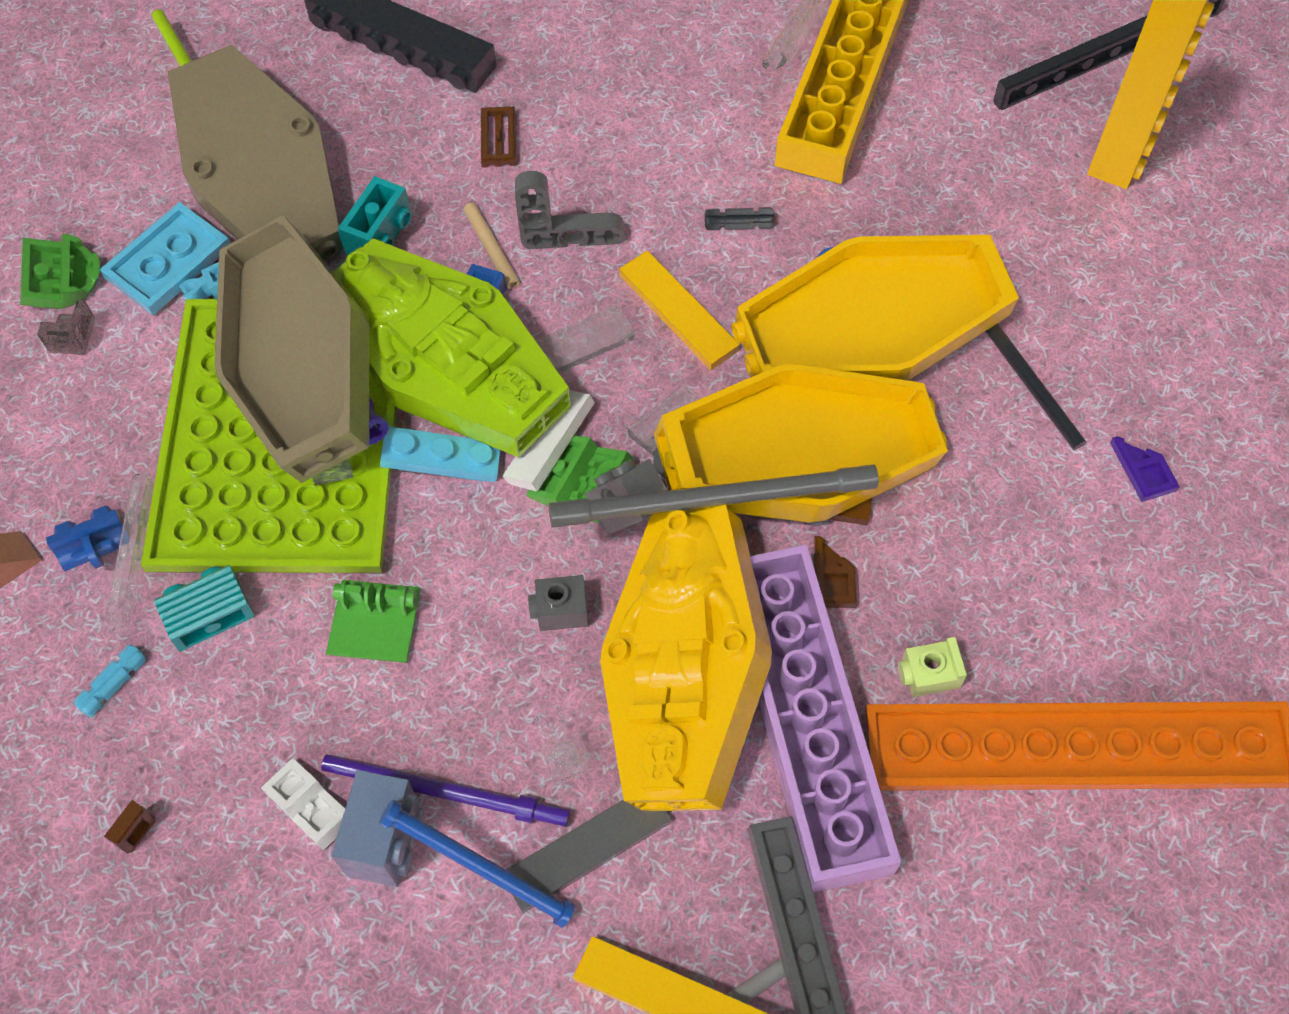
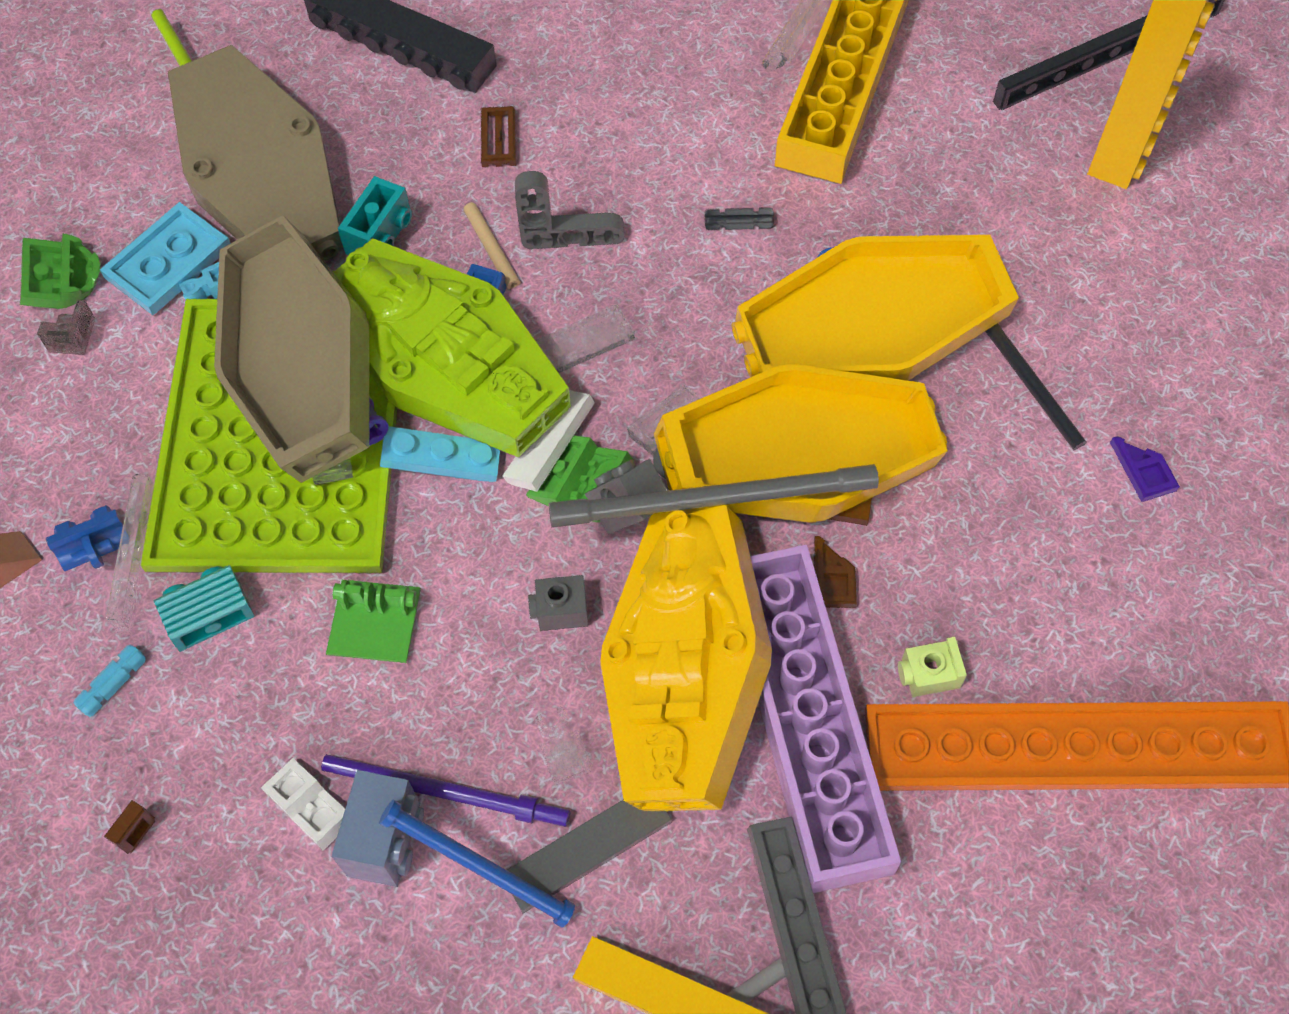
(679, 310): yellow tile -> none

